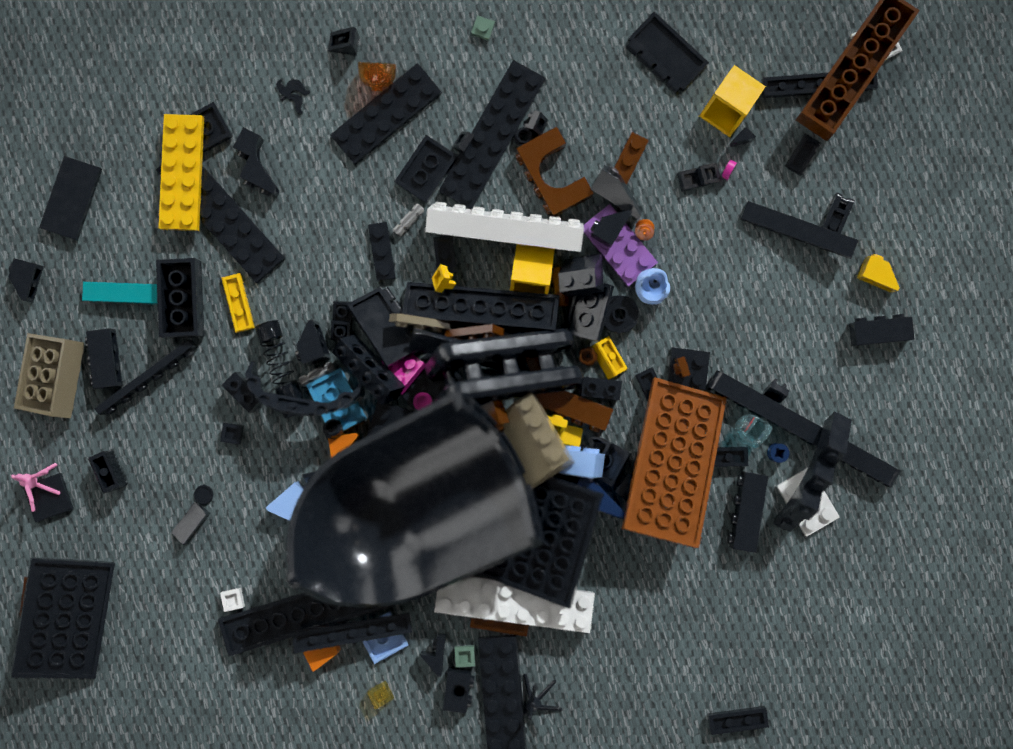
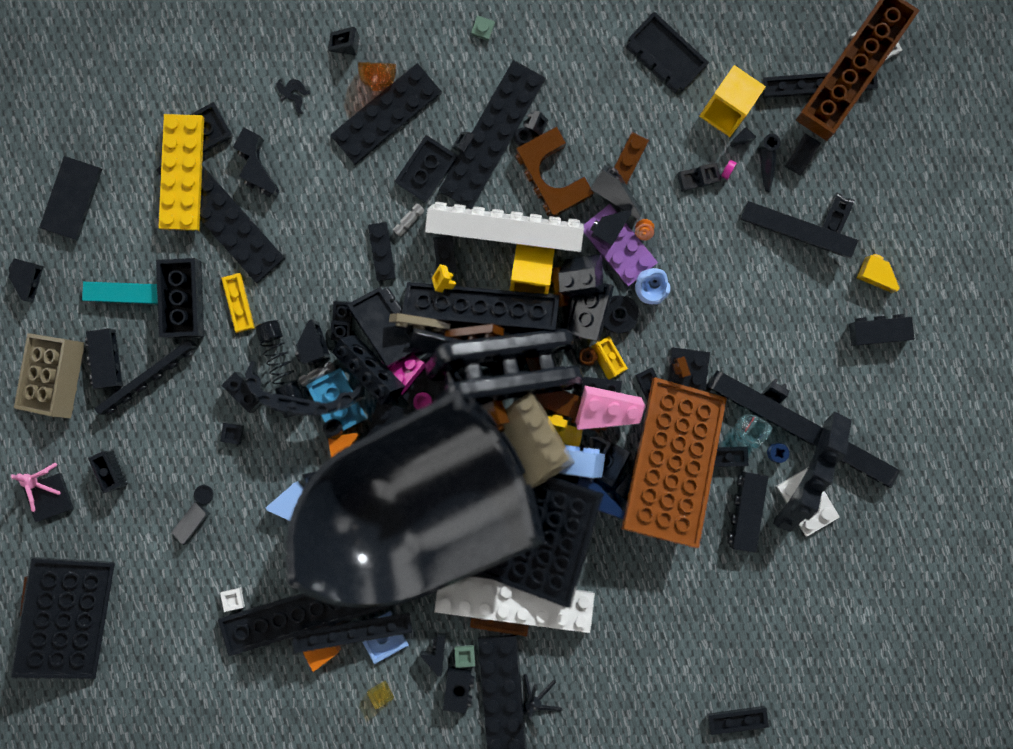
(607, 409): none -> bright pink wedge
(768, 159): none -> black piece

